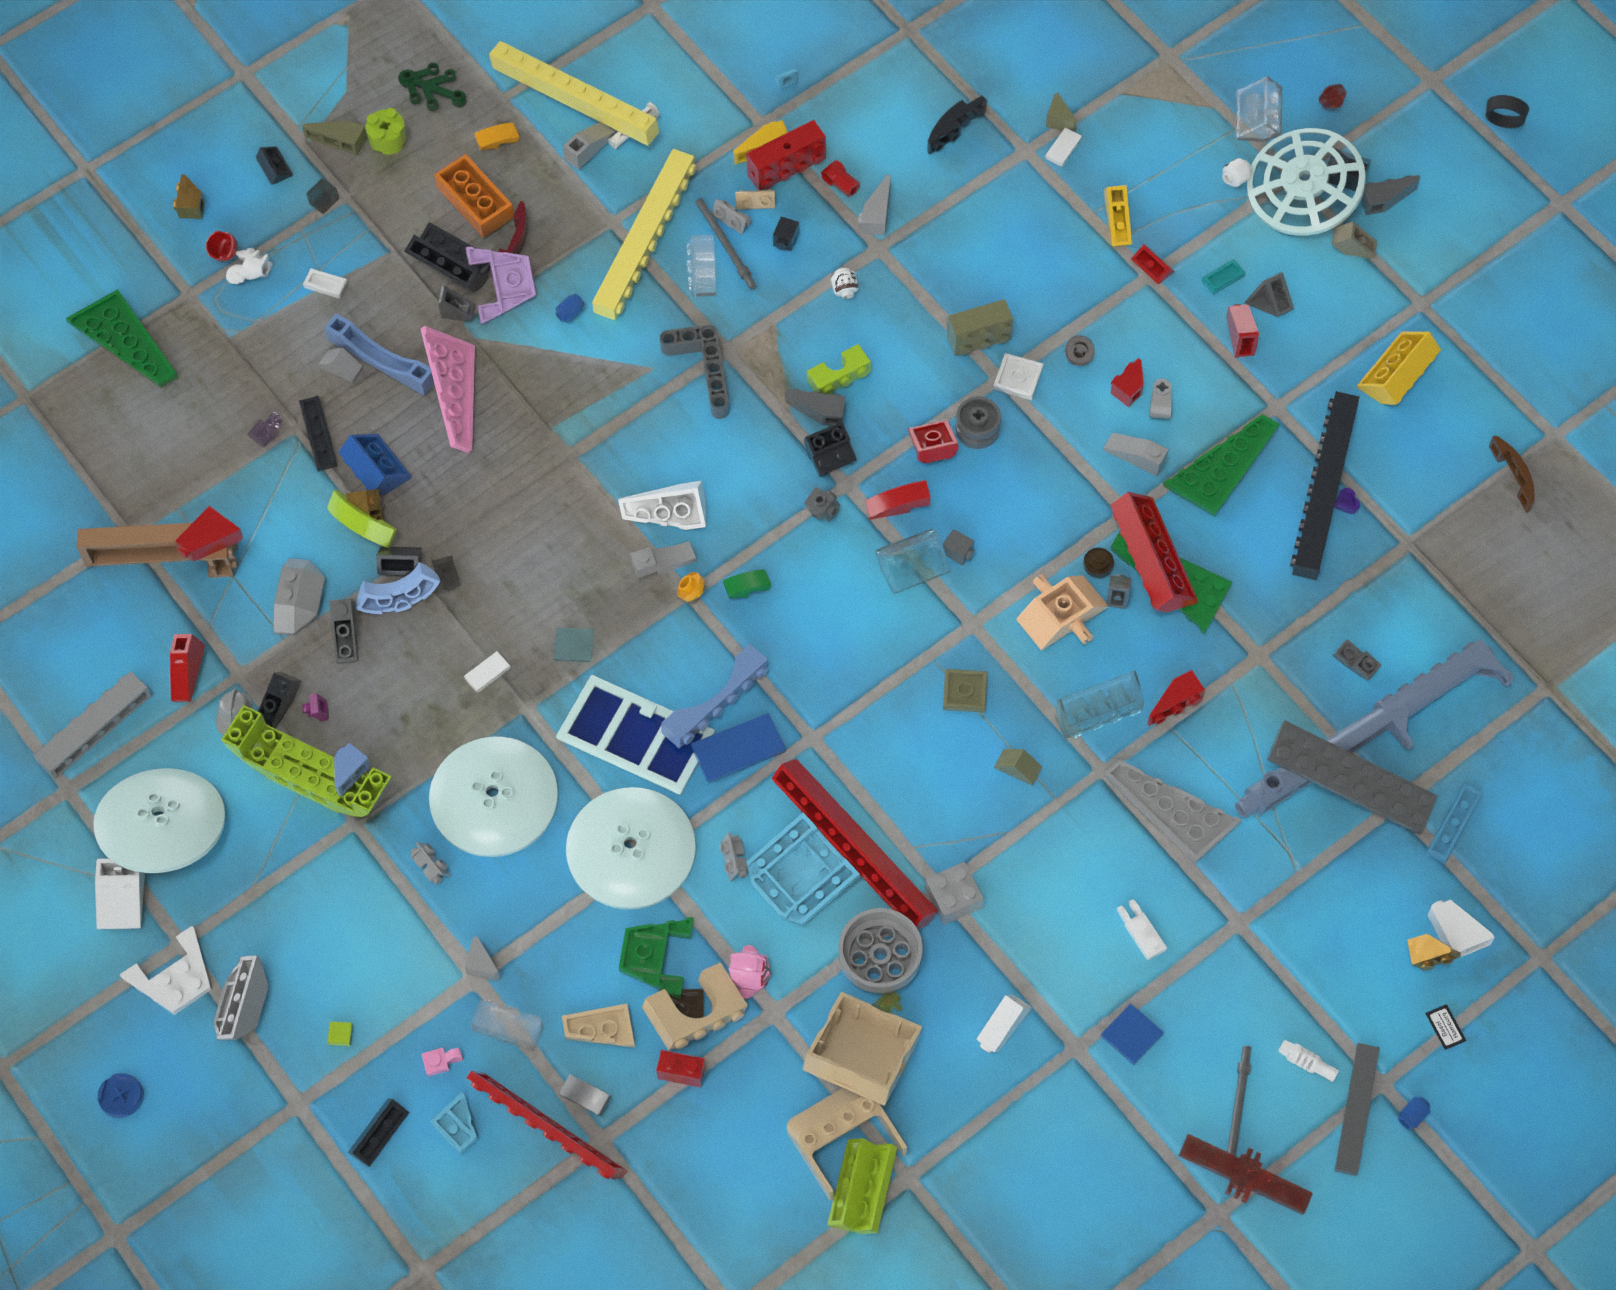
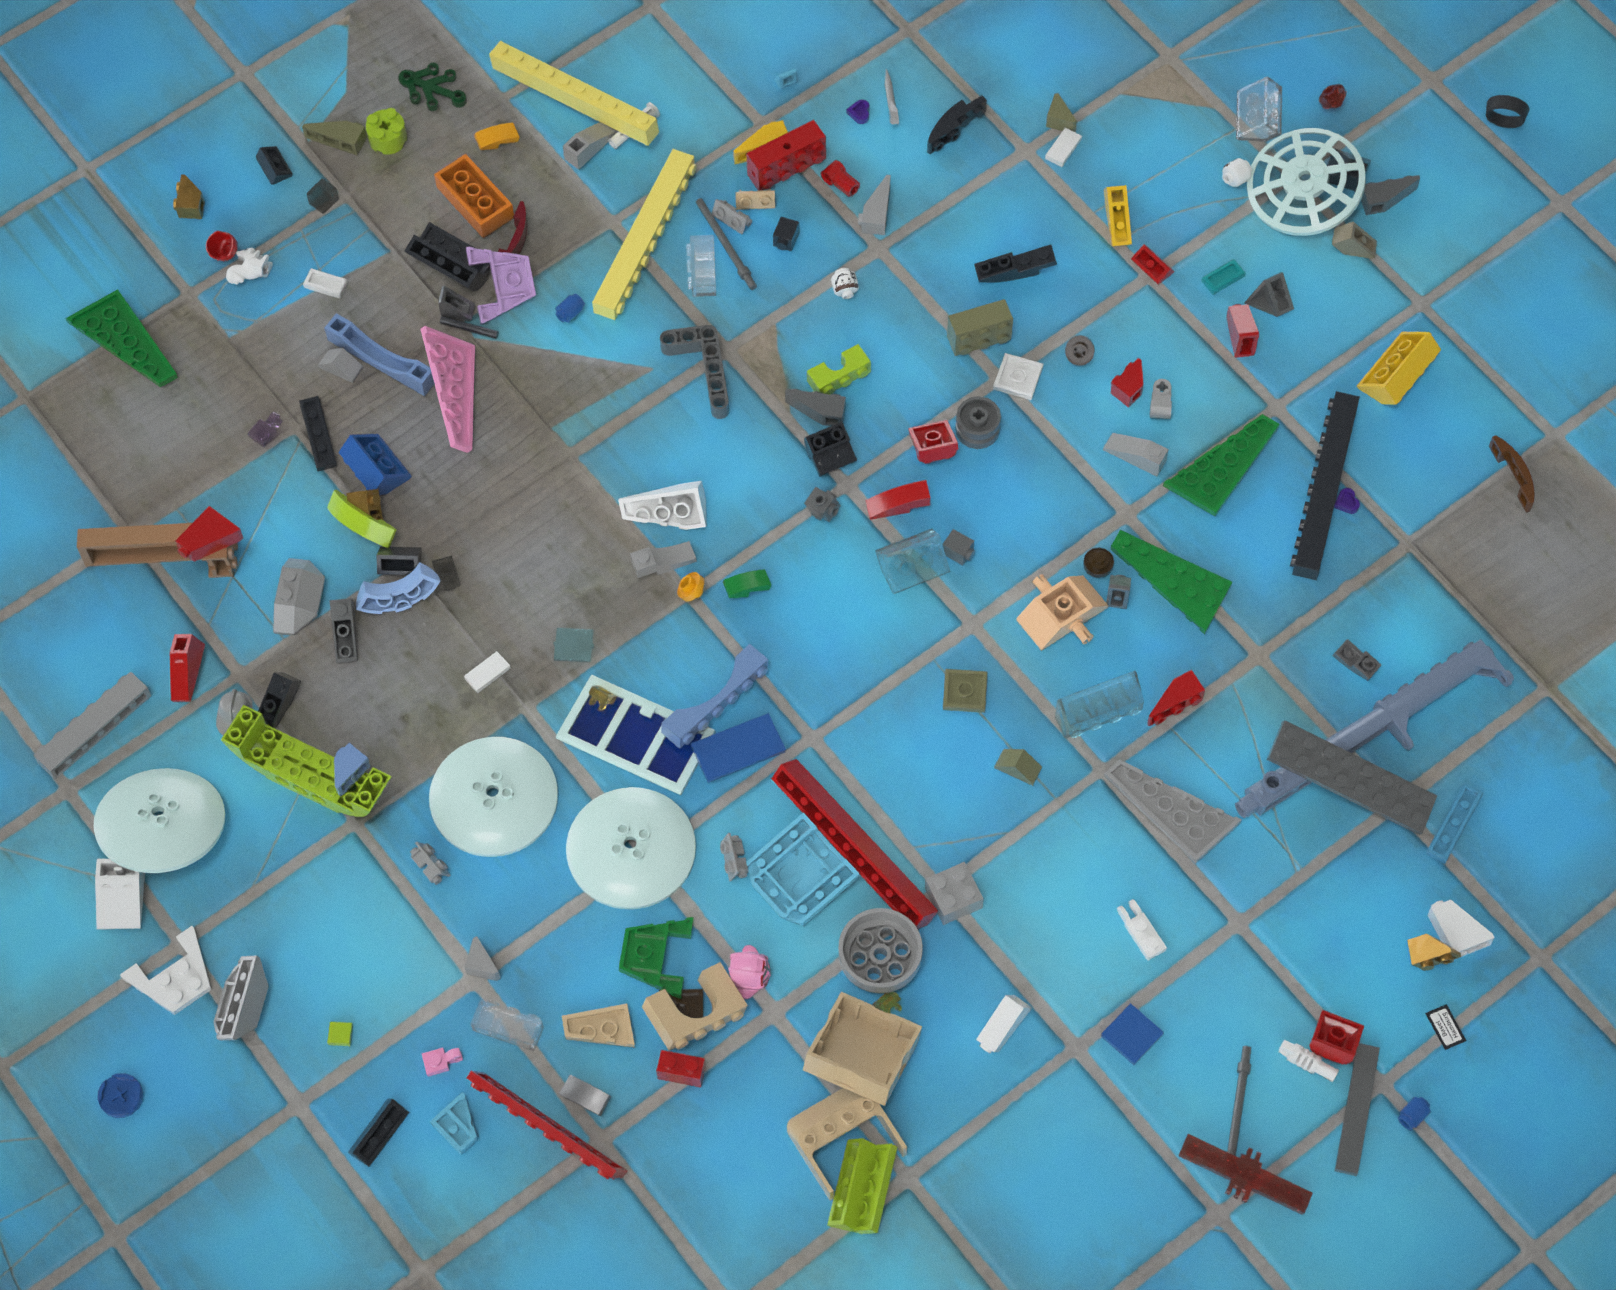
(316, 708): magenta tile -> none
(469, 327): none -> black bar
(602, 695): none -> clear yellow tile
(859, 111): none -> dark purple tile
(893, 112): none -> light grey piece
(1015, 267): none -> black slope
(1153, 552): red slope -> none
(1336, 1038): none -> red slope

